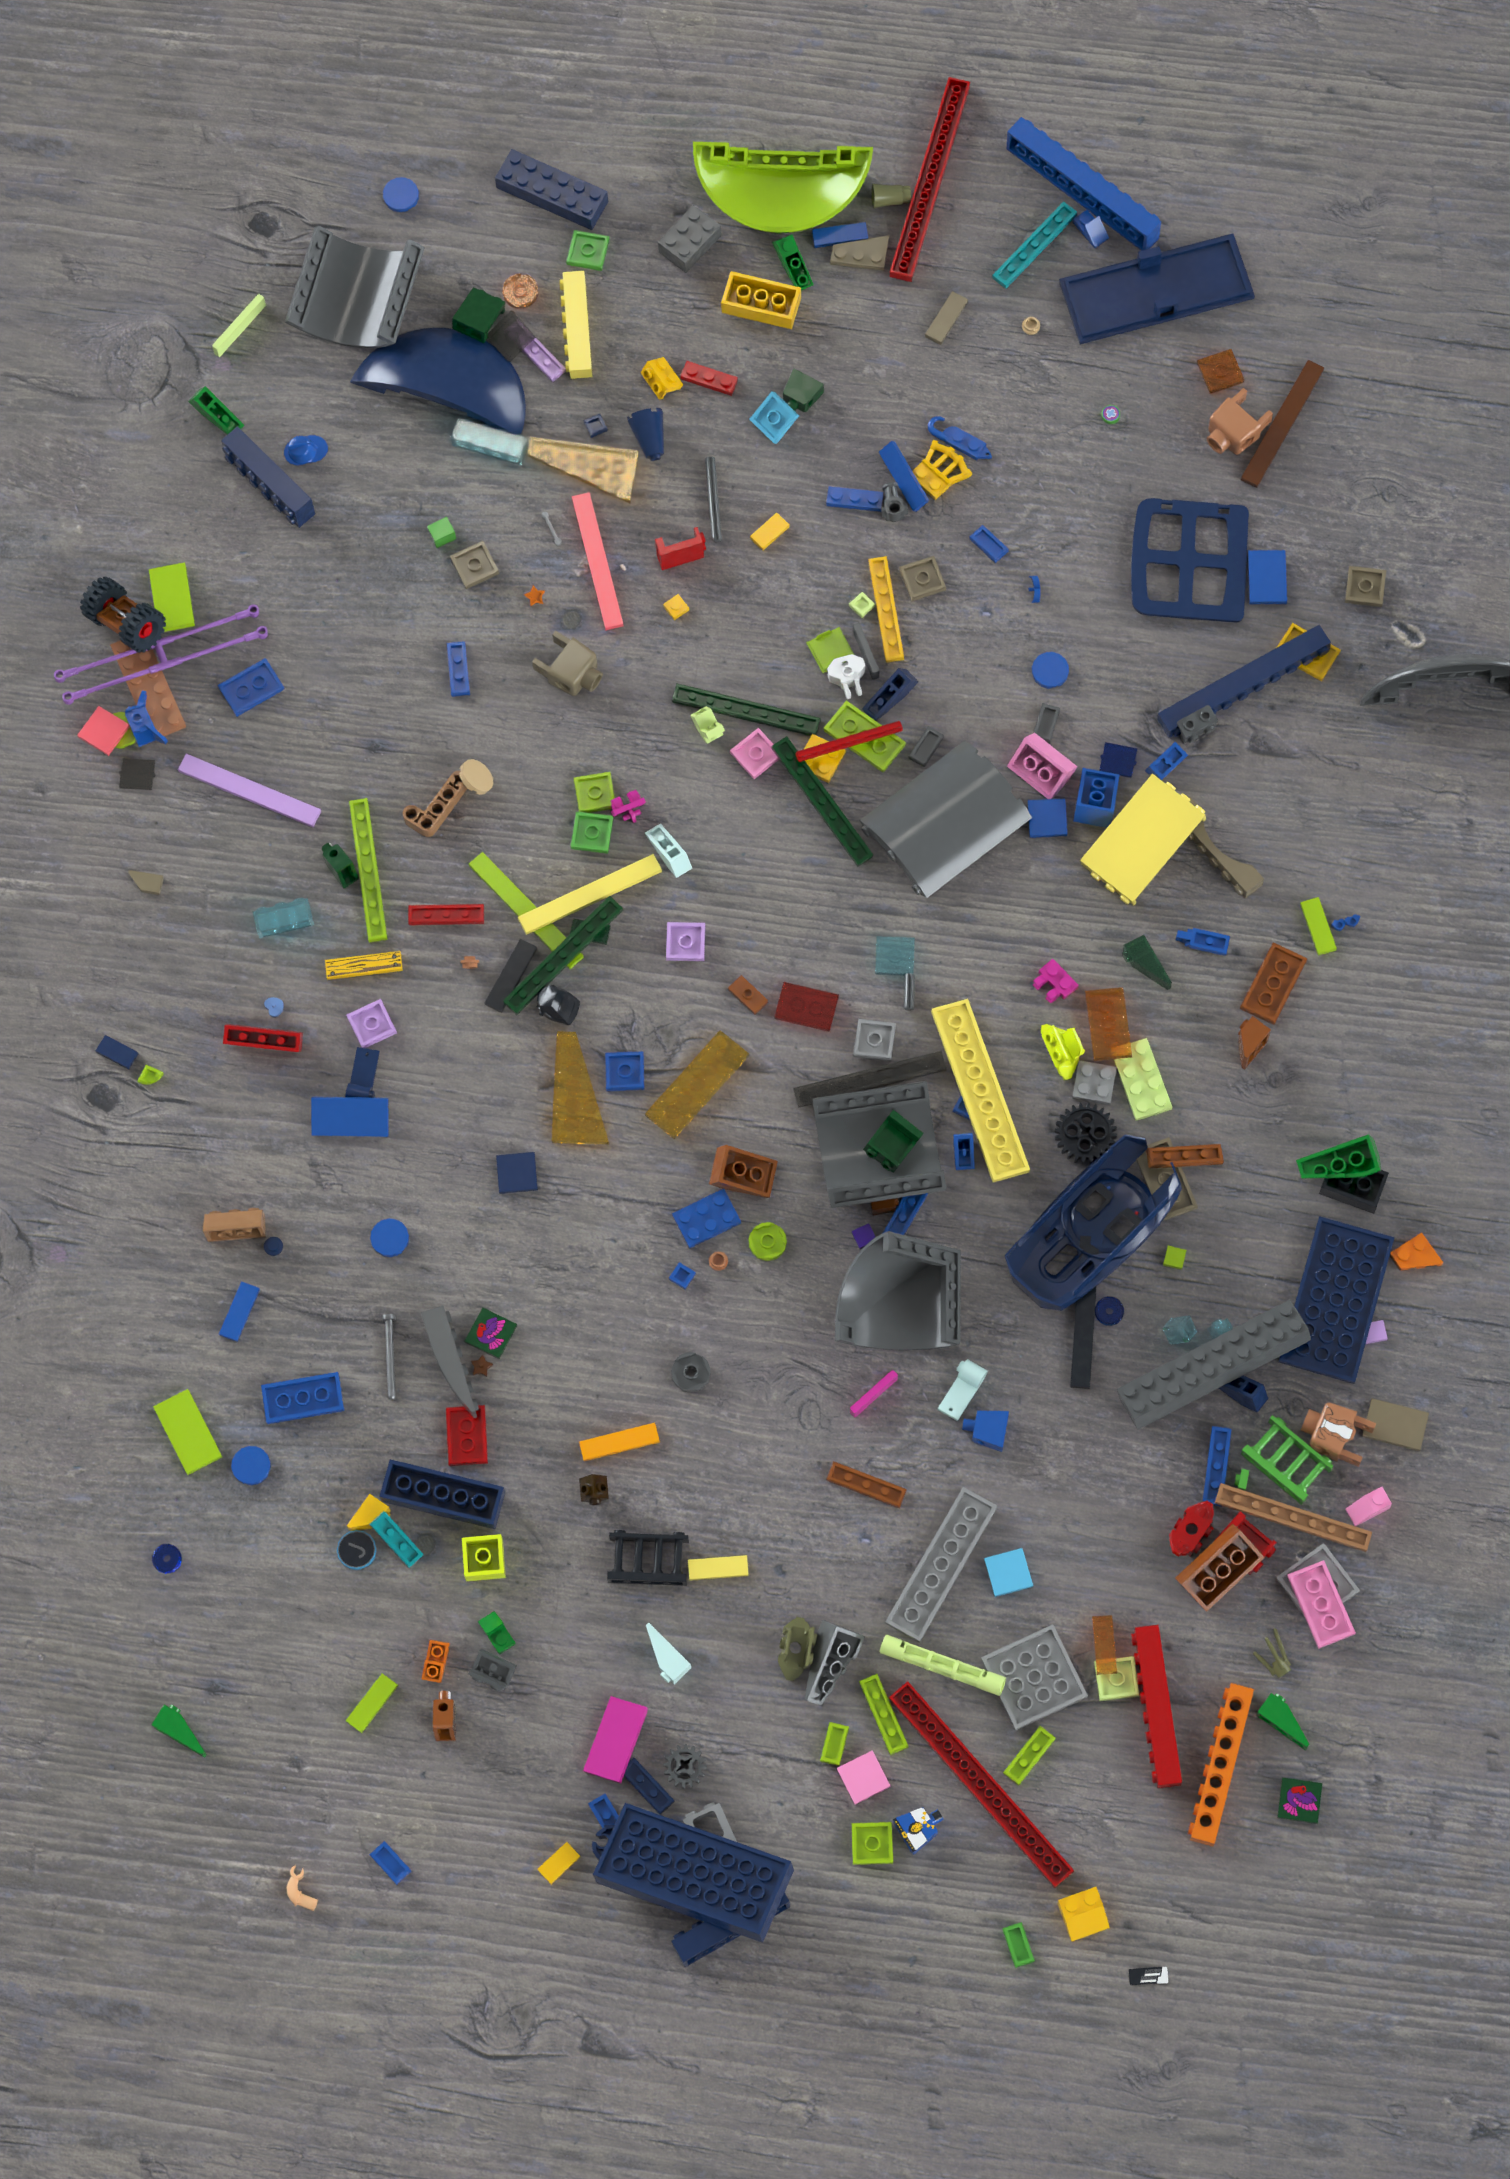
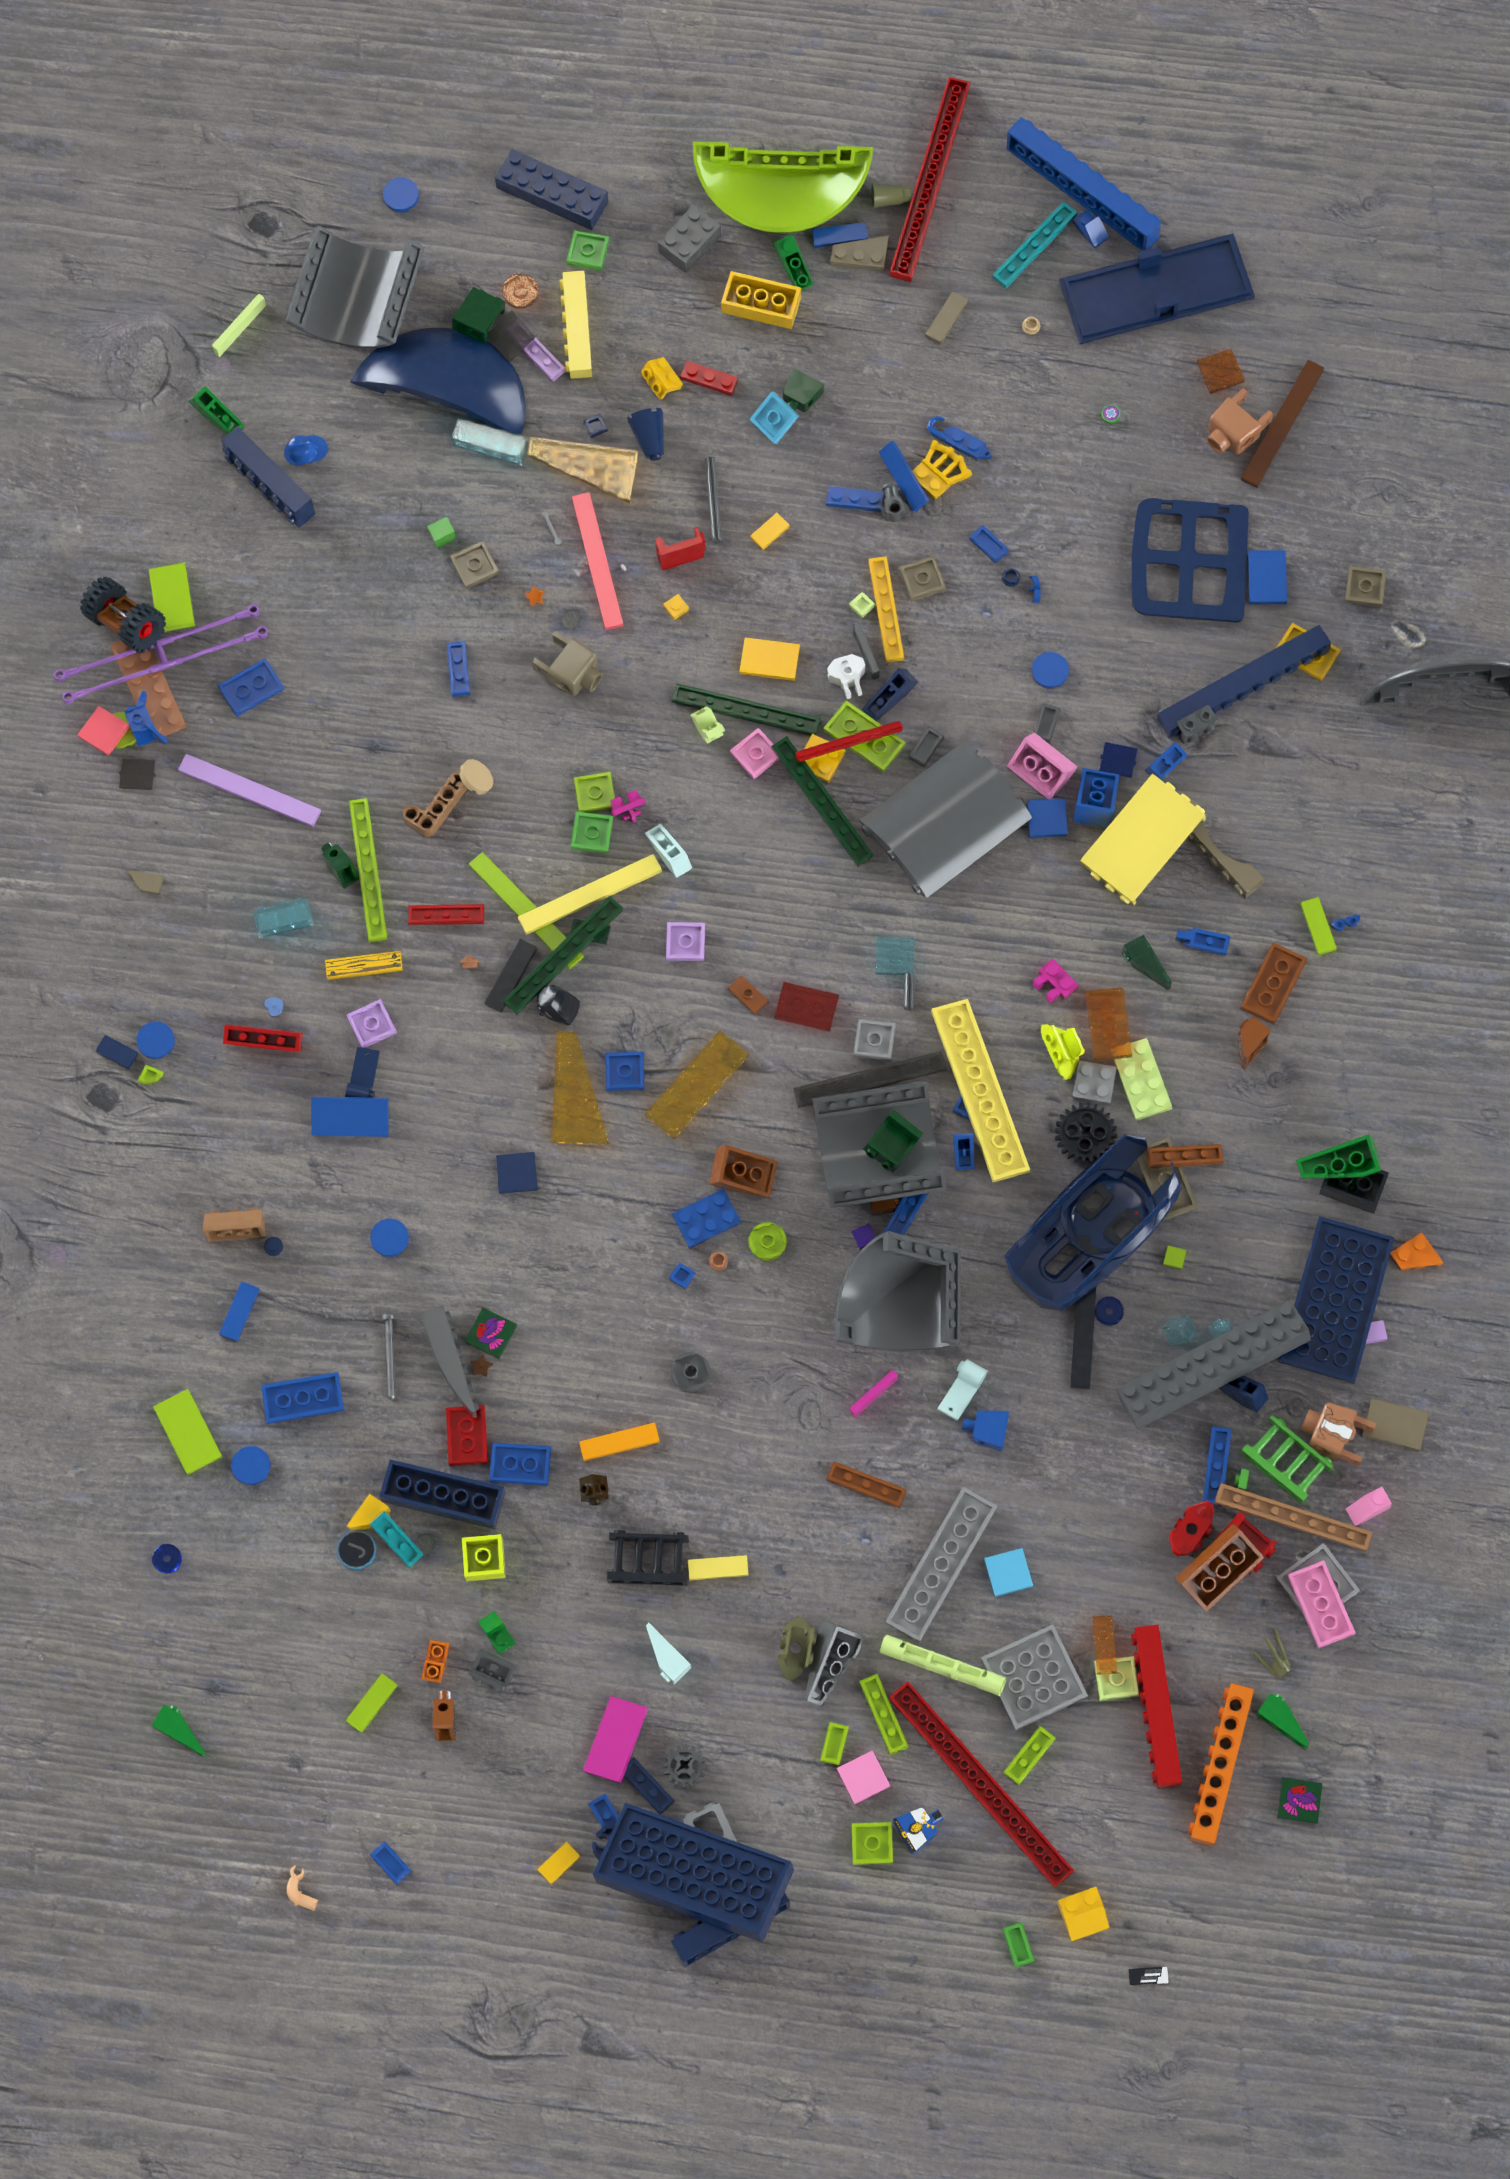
(155, 1040): none -> blue tile
(520, 1464): none -> blue tile
(769, 659): none -> yellow tile
(828, 647): lime piece -> none
(1010, 577): none -> dark blue plate

